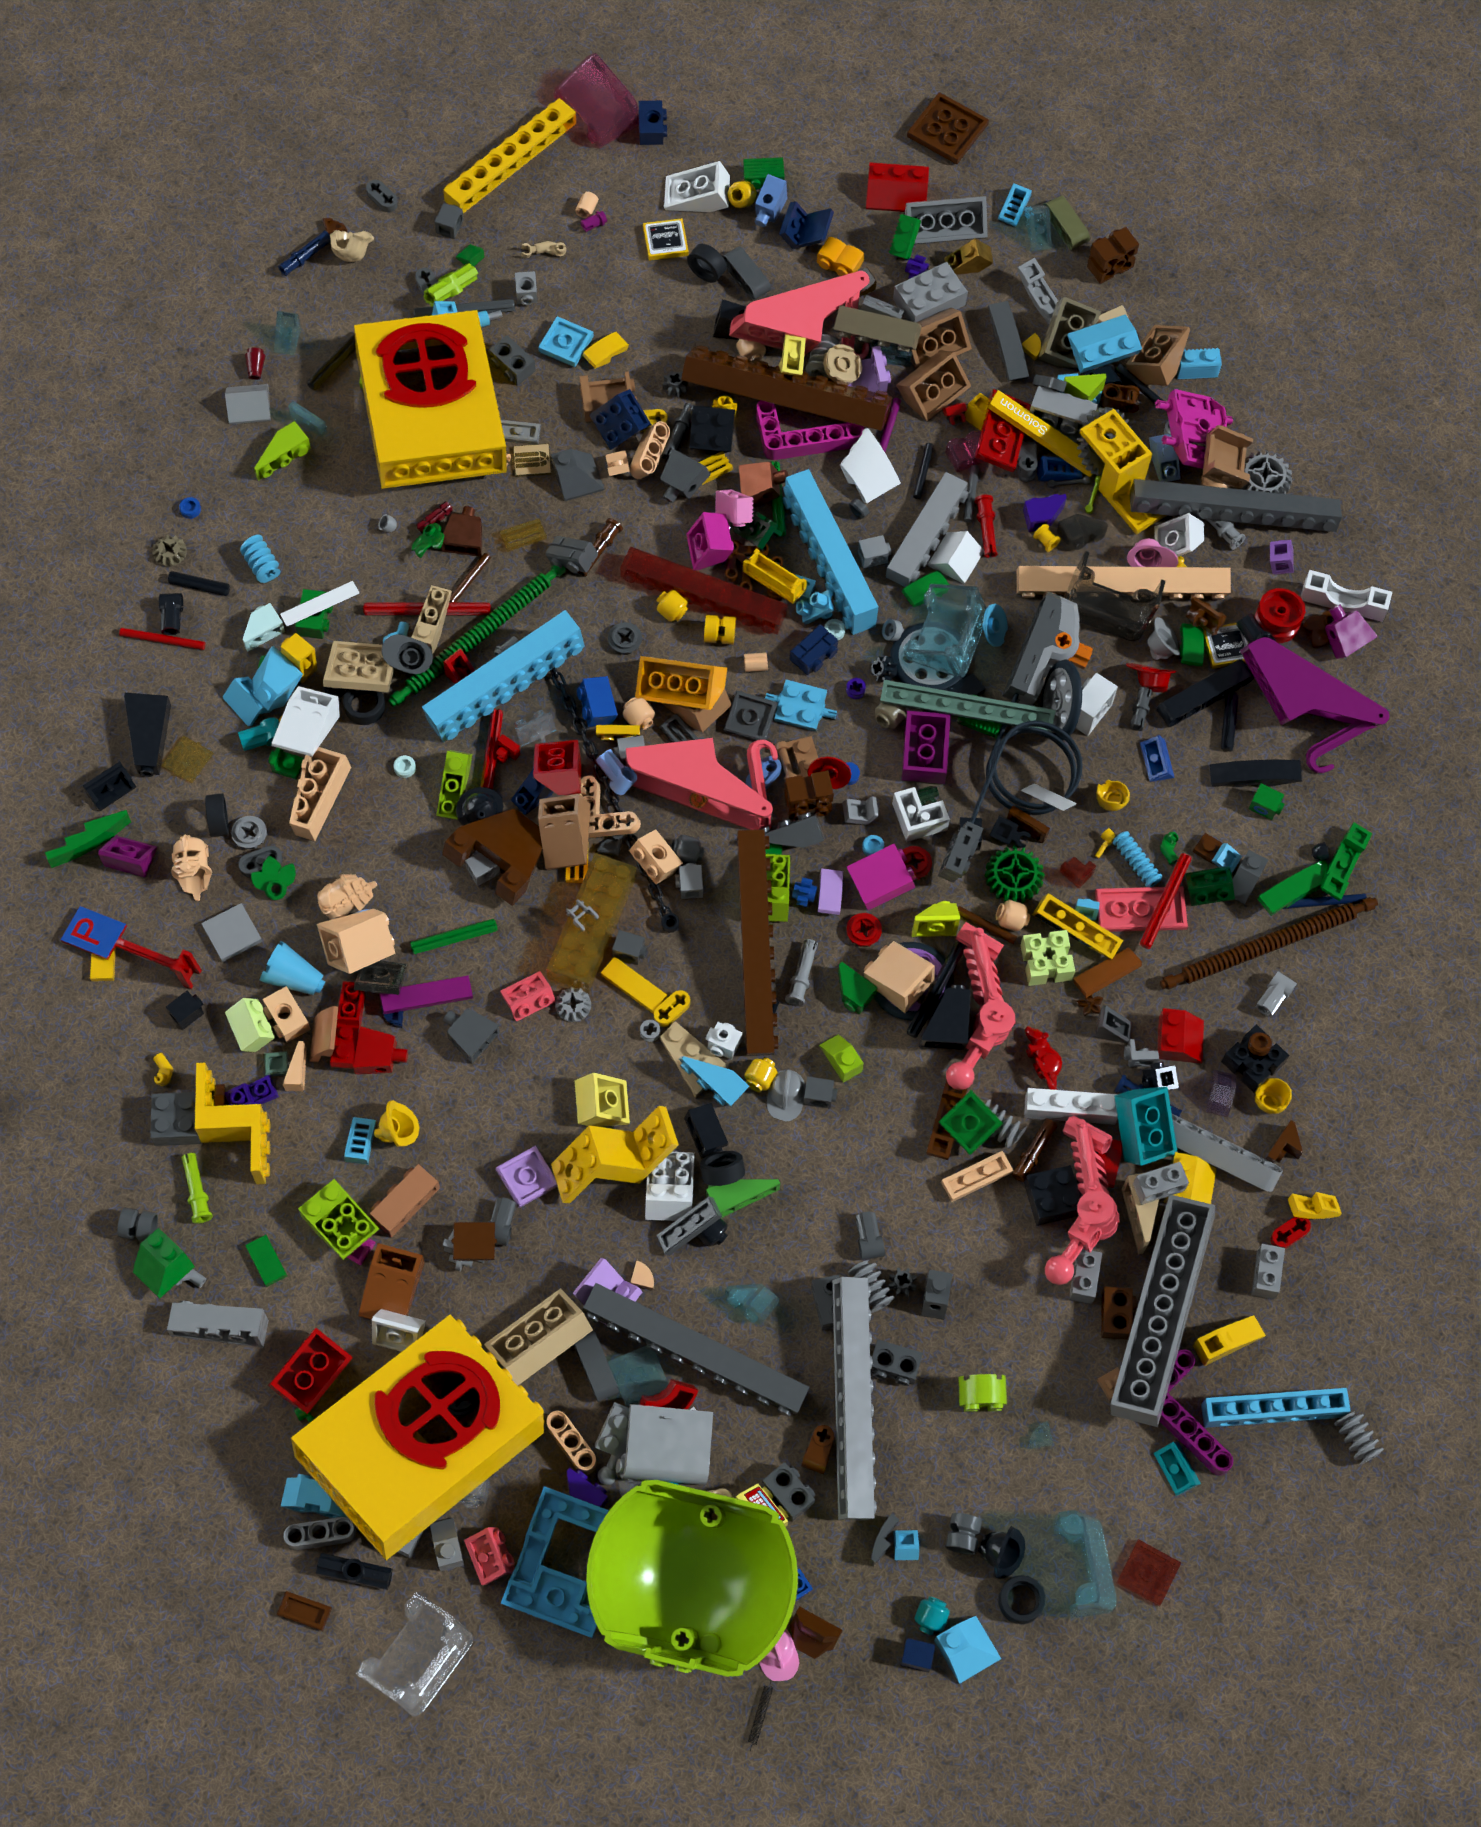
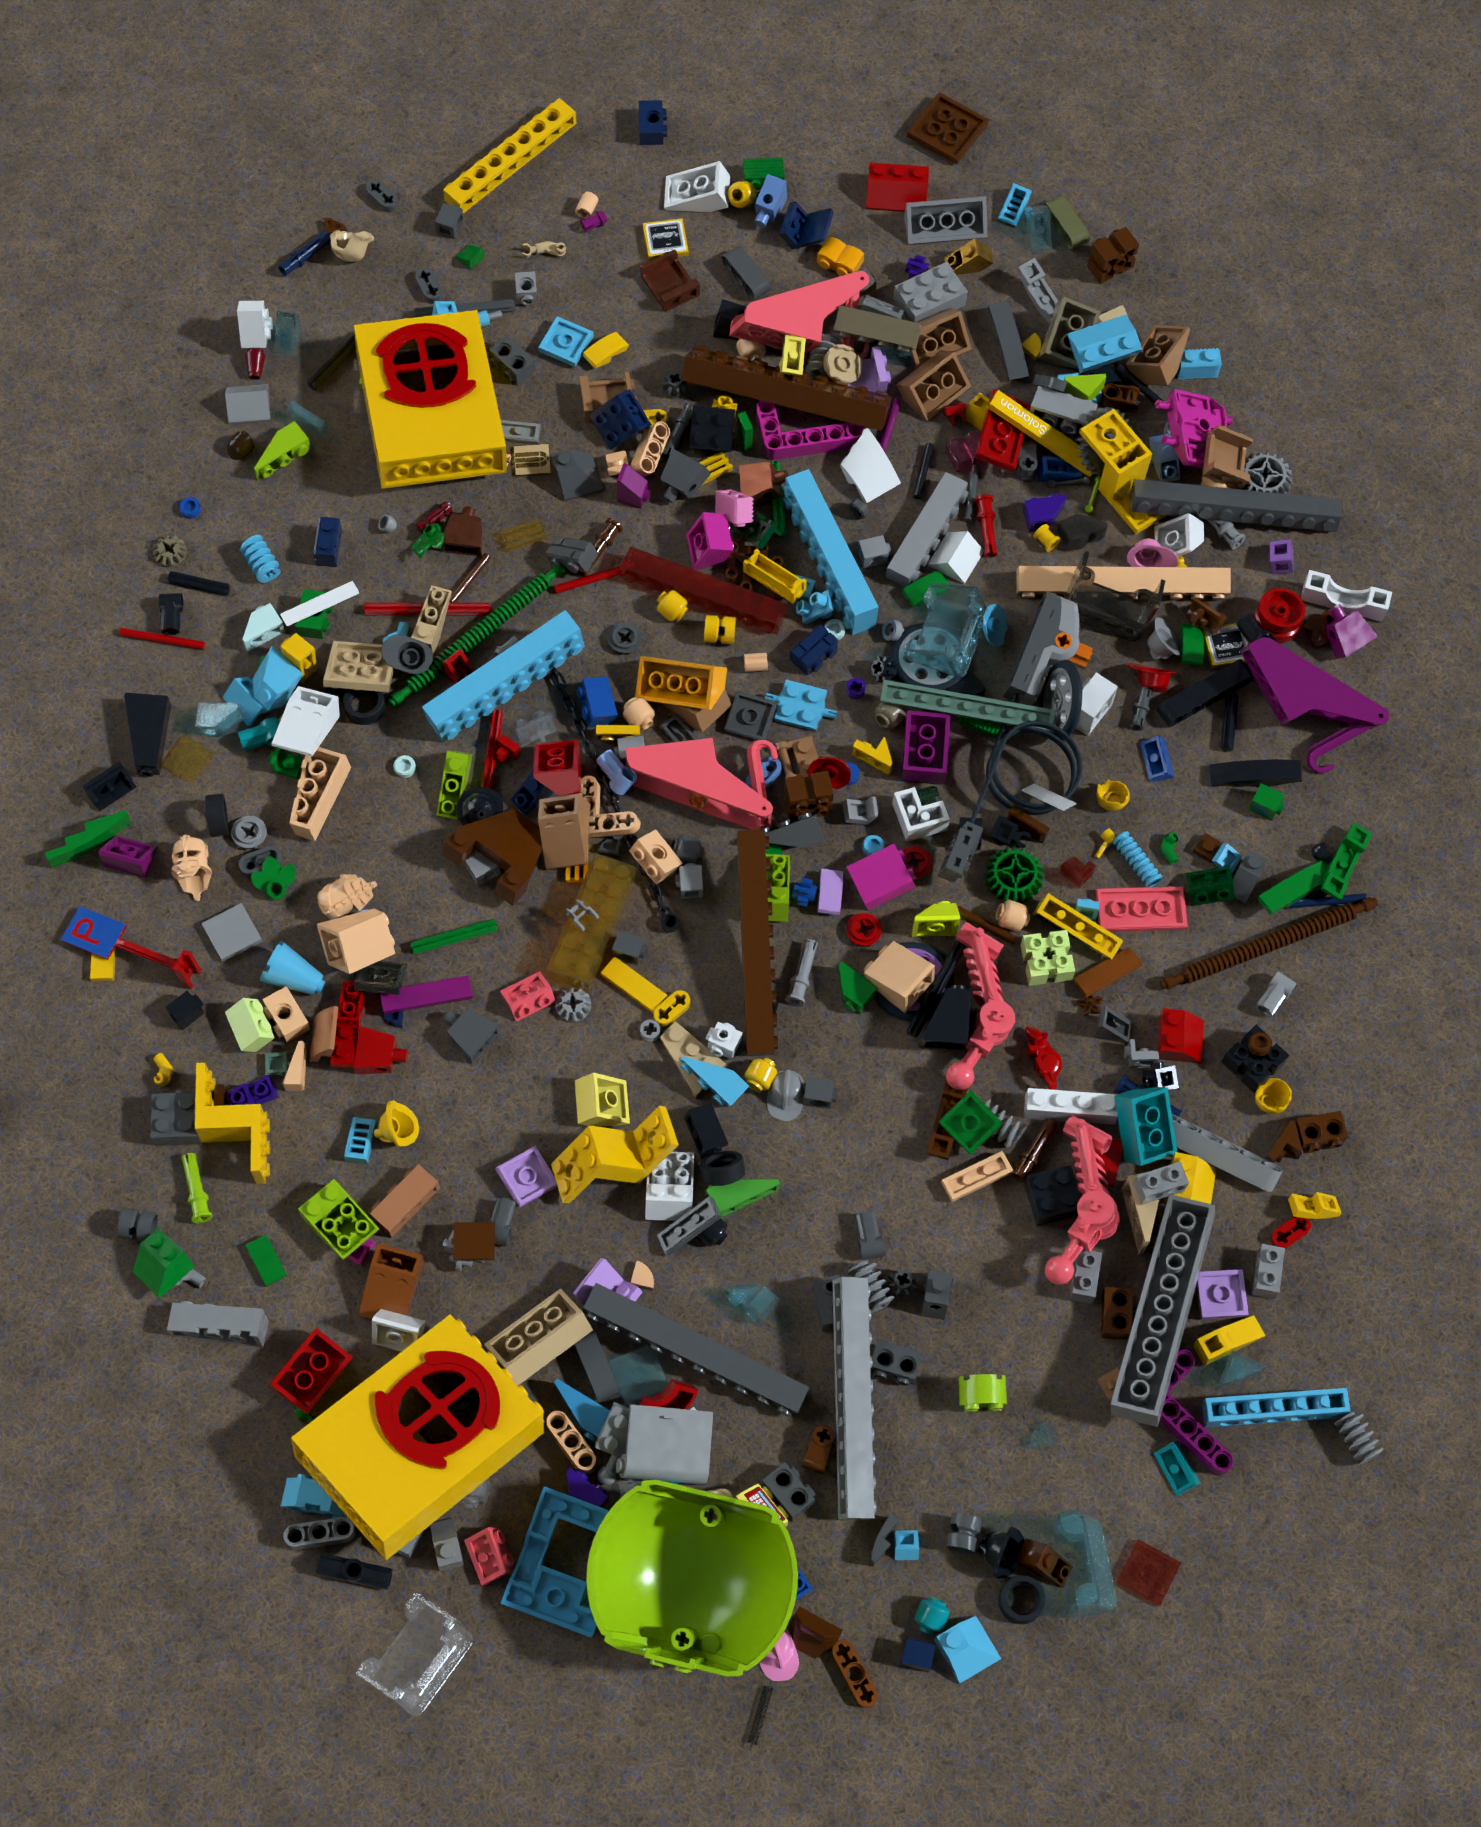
(217, 719): none -> clear light blue slope
(240, 445): none -> dark brown piece
(254, 324): none -> white brick
(304, 1611): reddish brown tile -> none
(327, 541): none -> dark blue brick
(450, 284): lime piece -> none
(586, 1412): none -> dark azure slope
(587, 580): none -> red bar
(599, 100): clear pink windscreen -> none
(632, 487): none -> magenta slope
(669, 281): none -> copper panel
(706, 263): black tyre -> none
(744, 431): none -> green tile
(839, 1660): none -> dark orange beam
(842, 1057): lime slope -> none
(878, 757): none -> yellow slope
(905, 236): green brick -> none
(1044, 1562): none -> reddish brown slope
(1165, 901): red axle -> none
(1221, 1093): clear purple slope -> none
(1222, 1294): none -> lavender plate
(1238, 1369): none -> clear light blue slope
(1318, 1126): none -> reddish brown brick

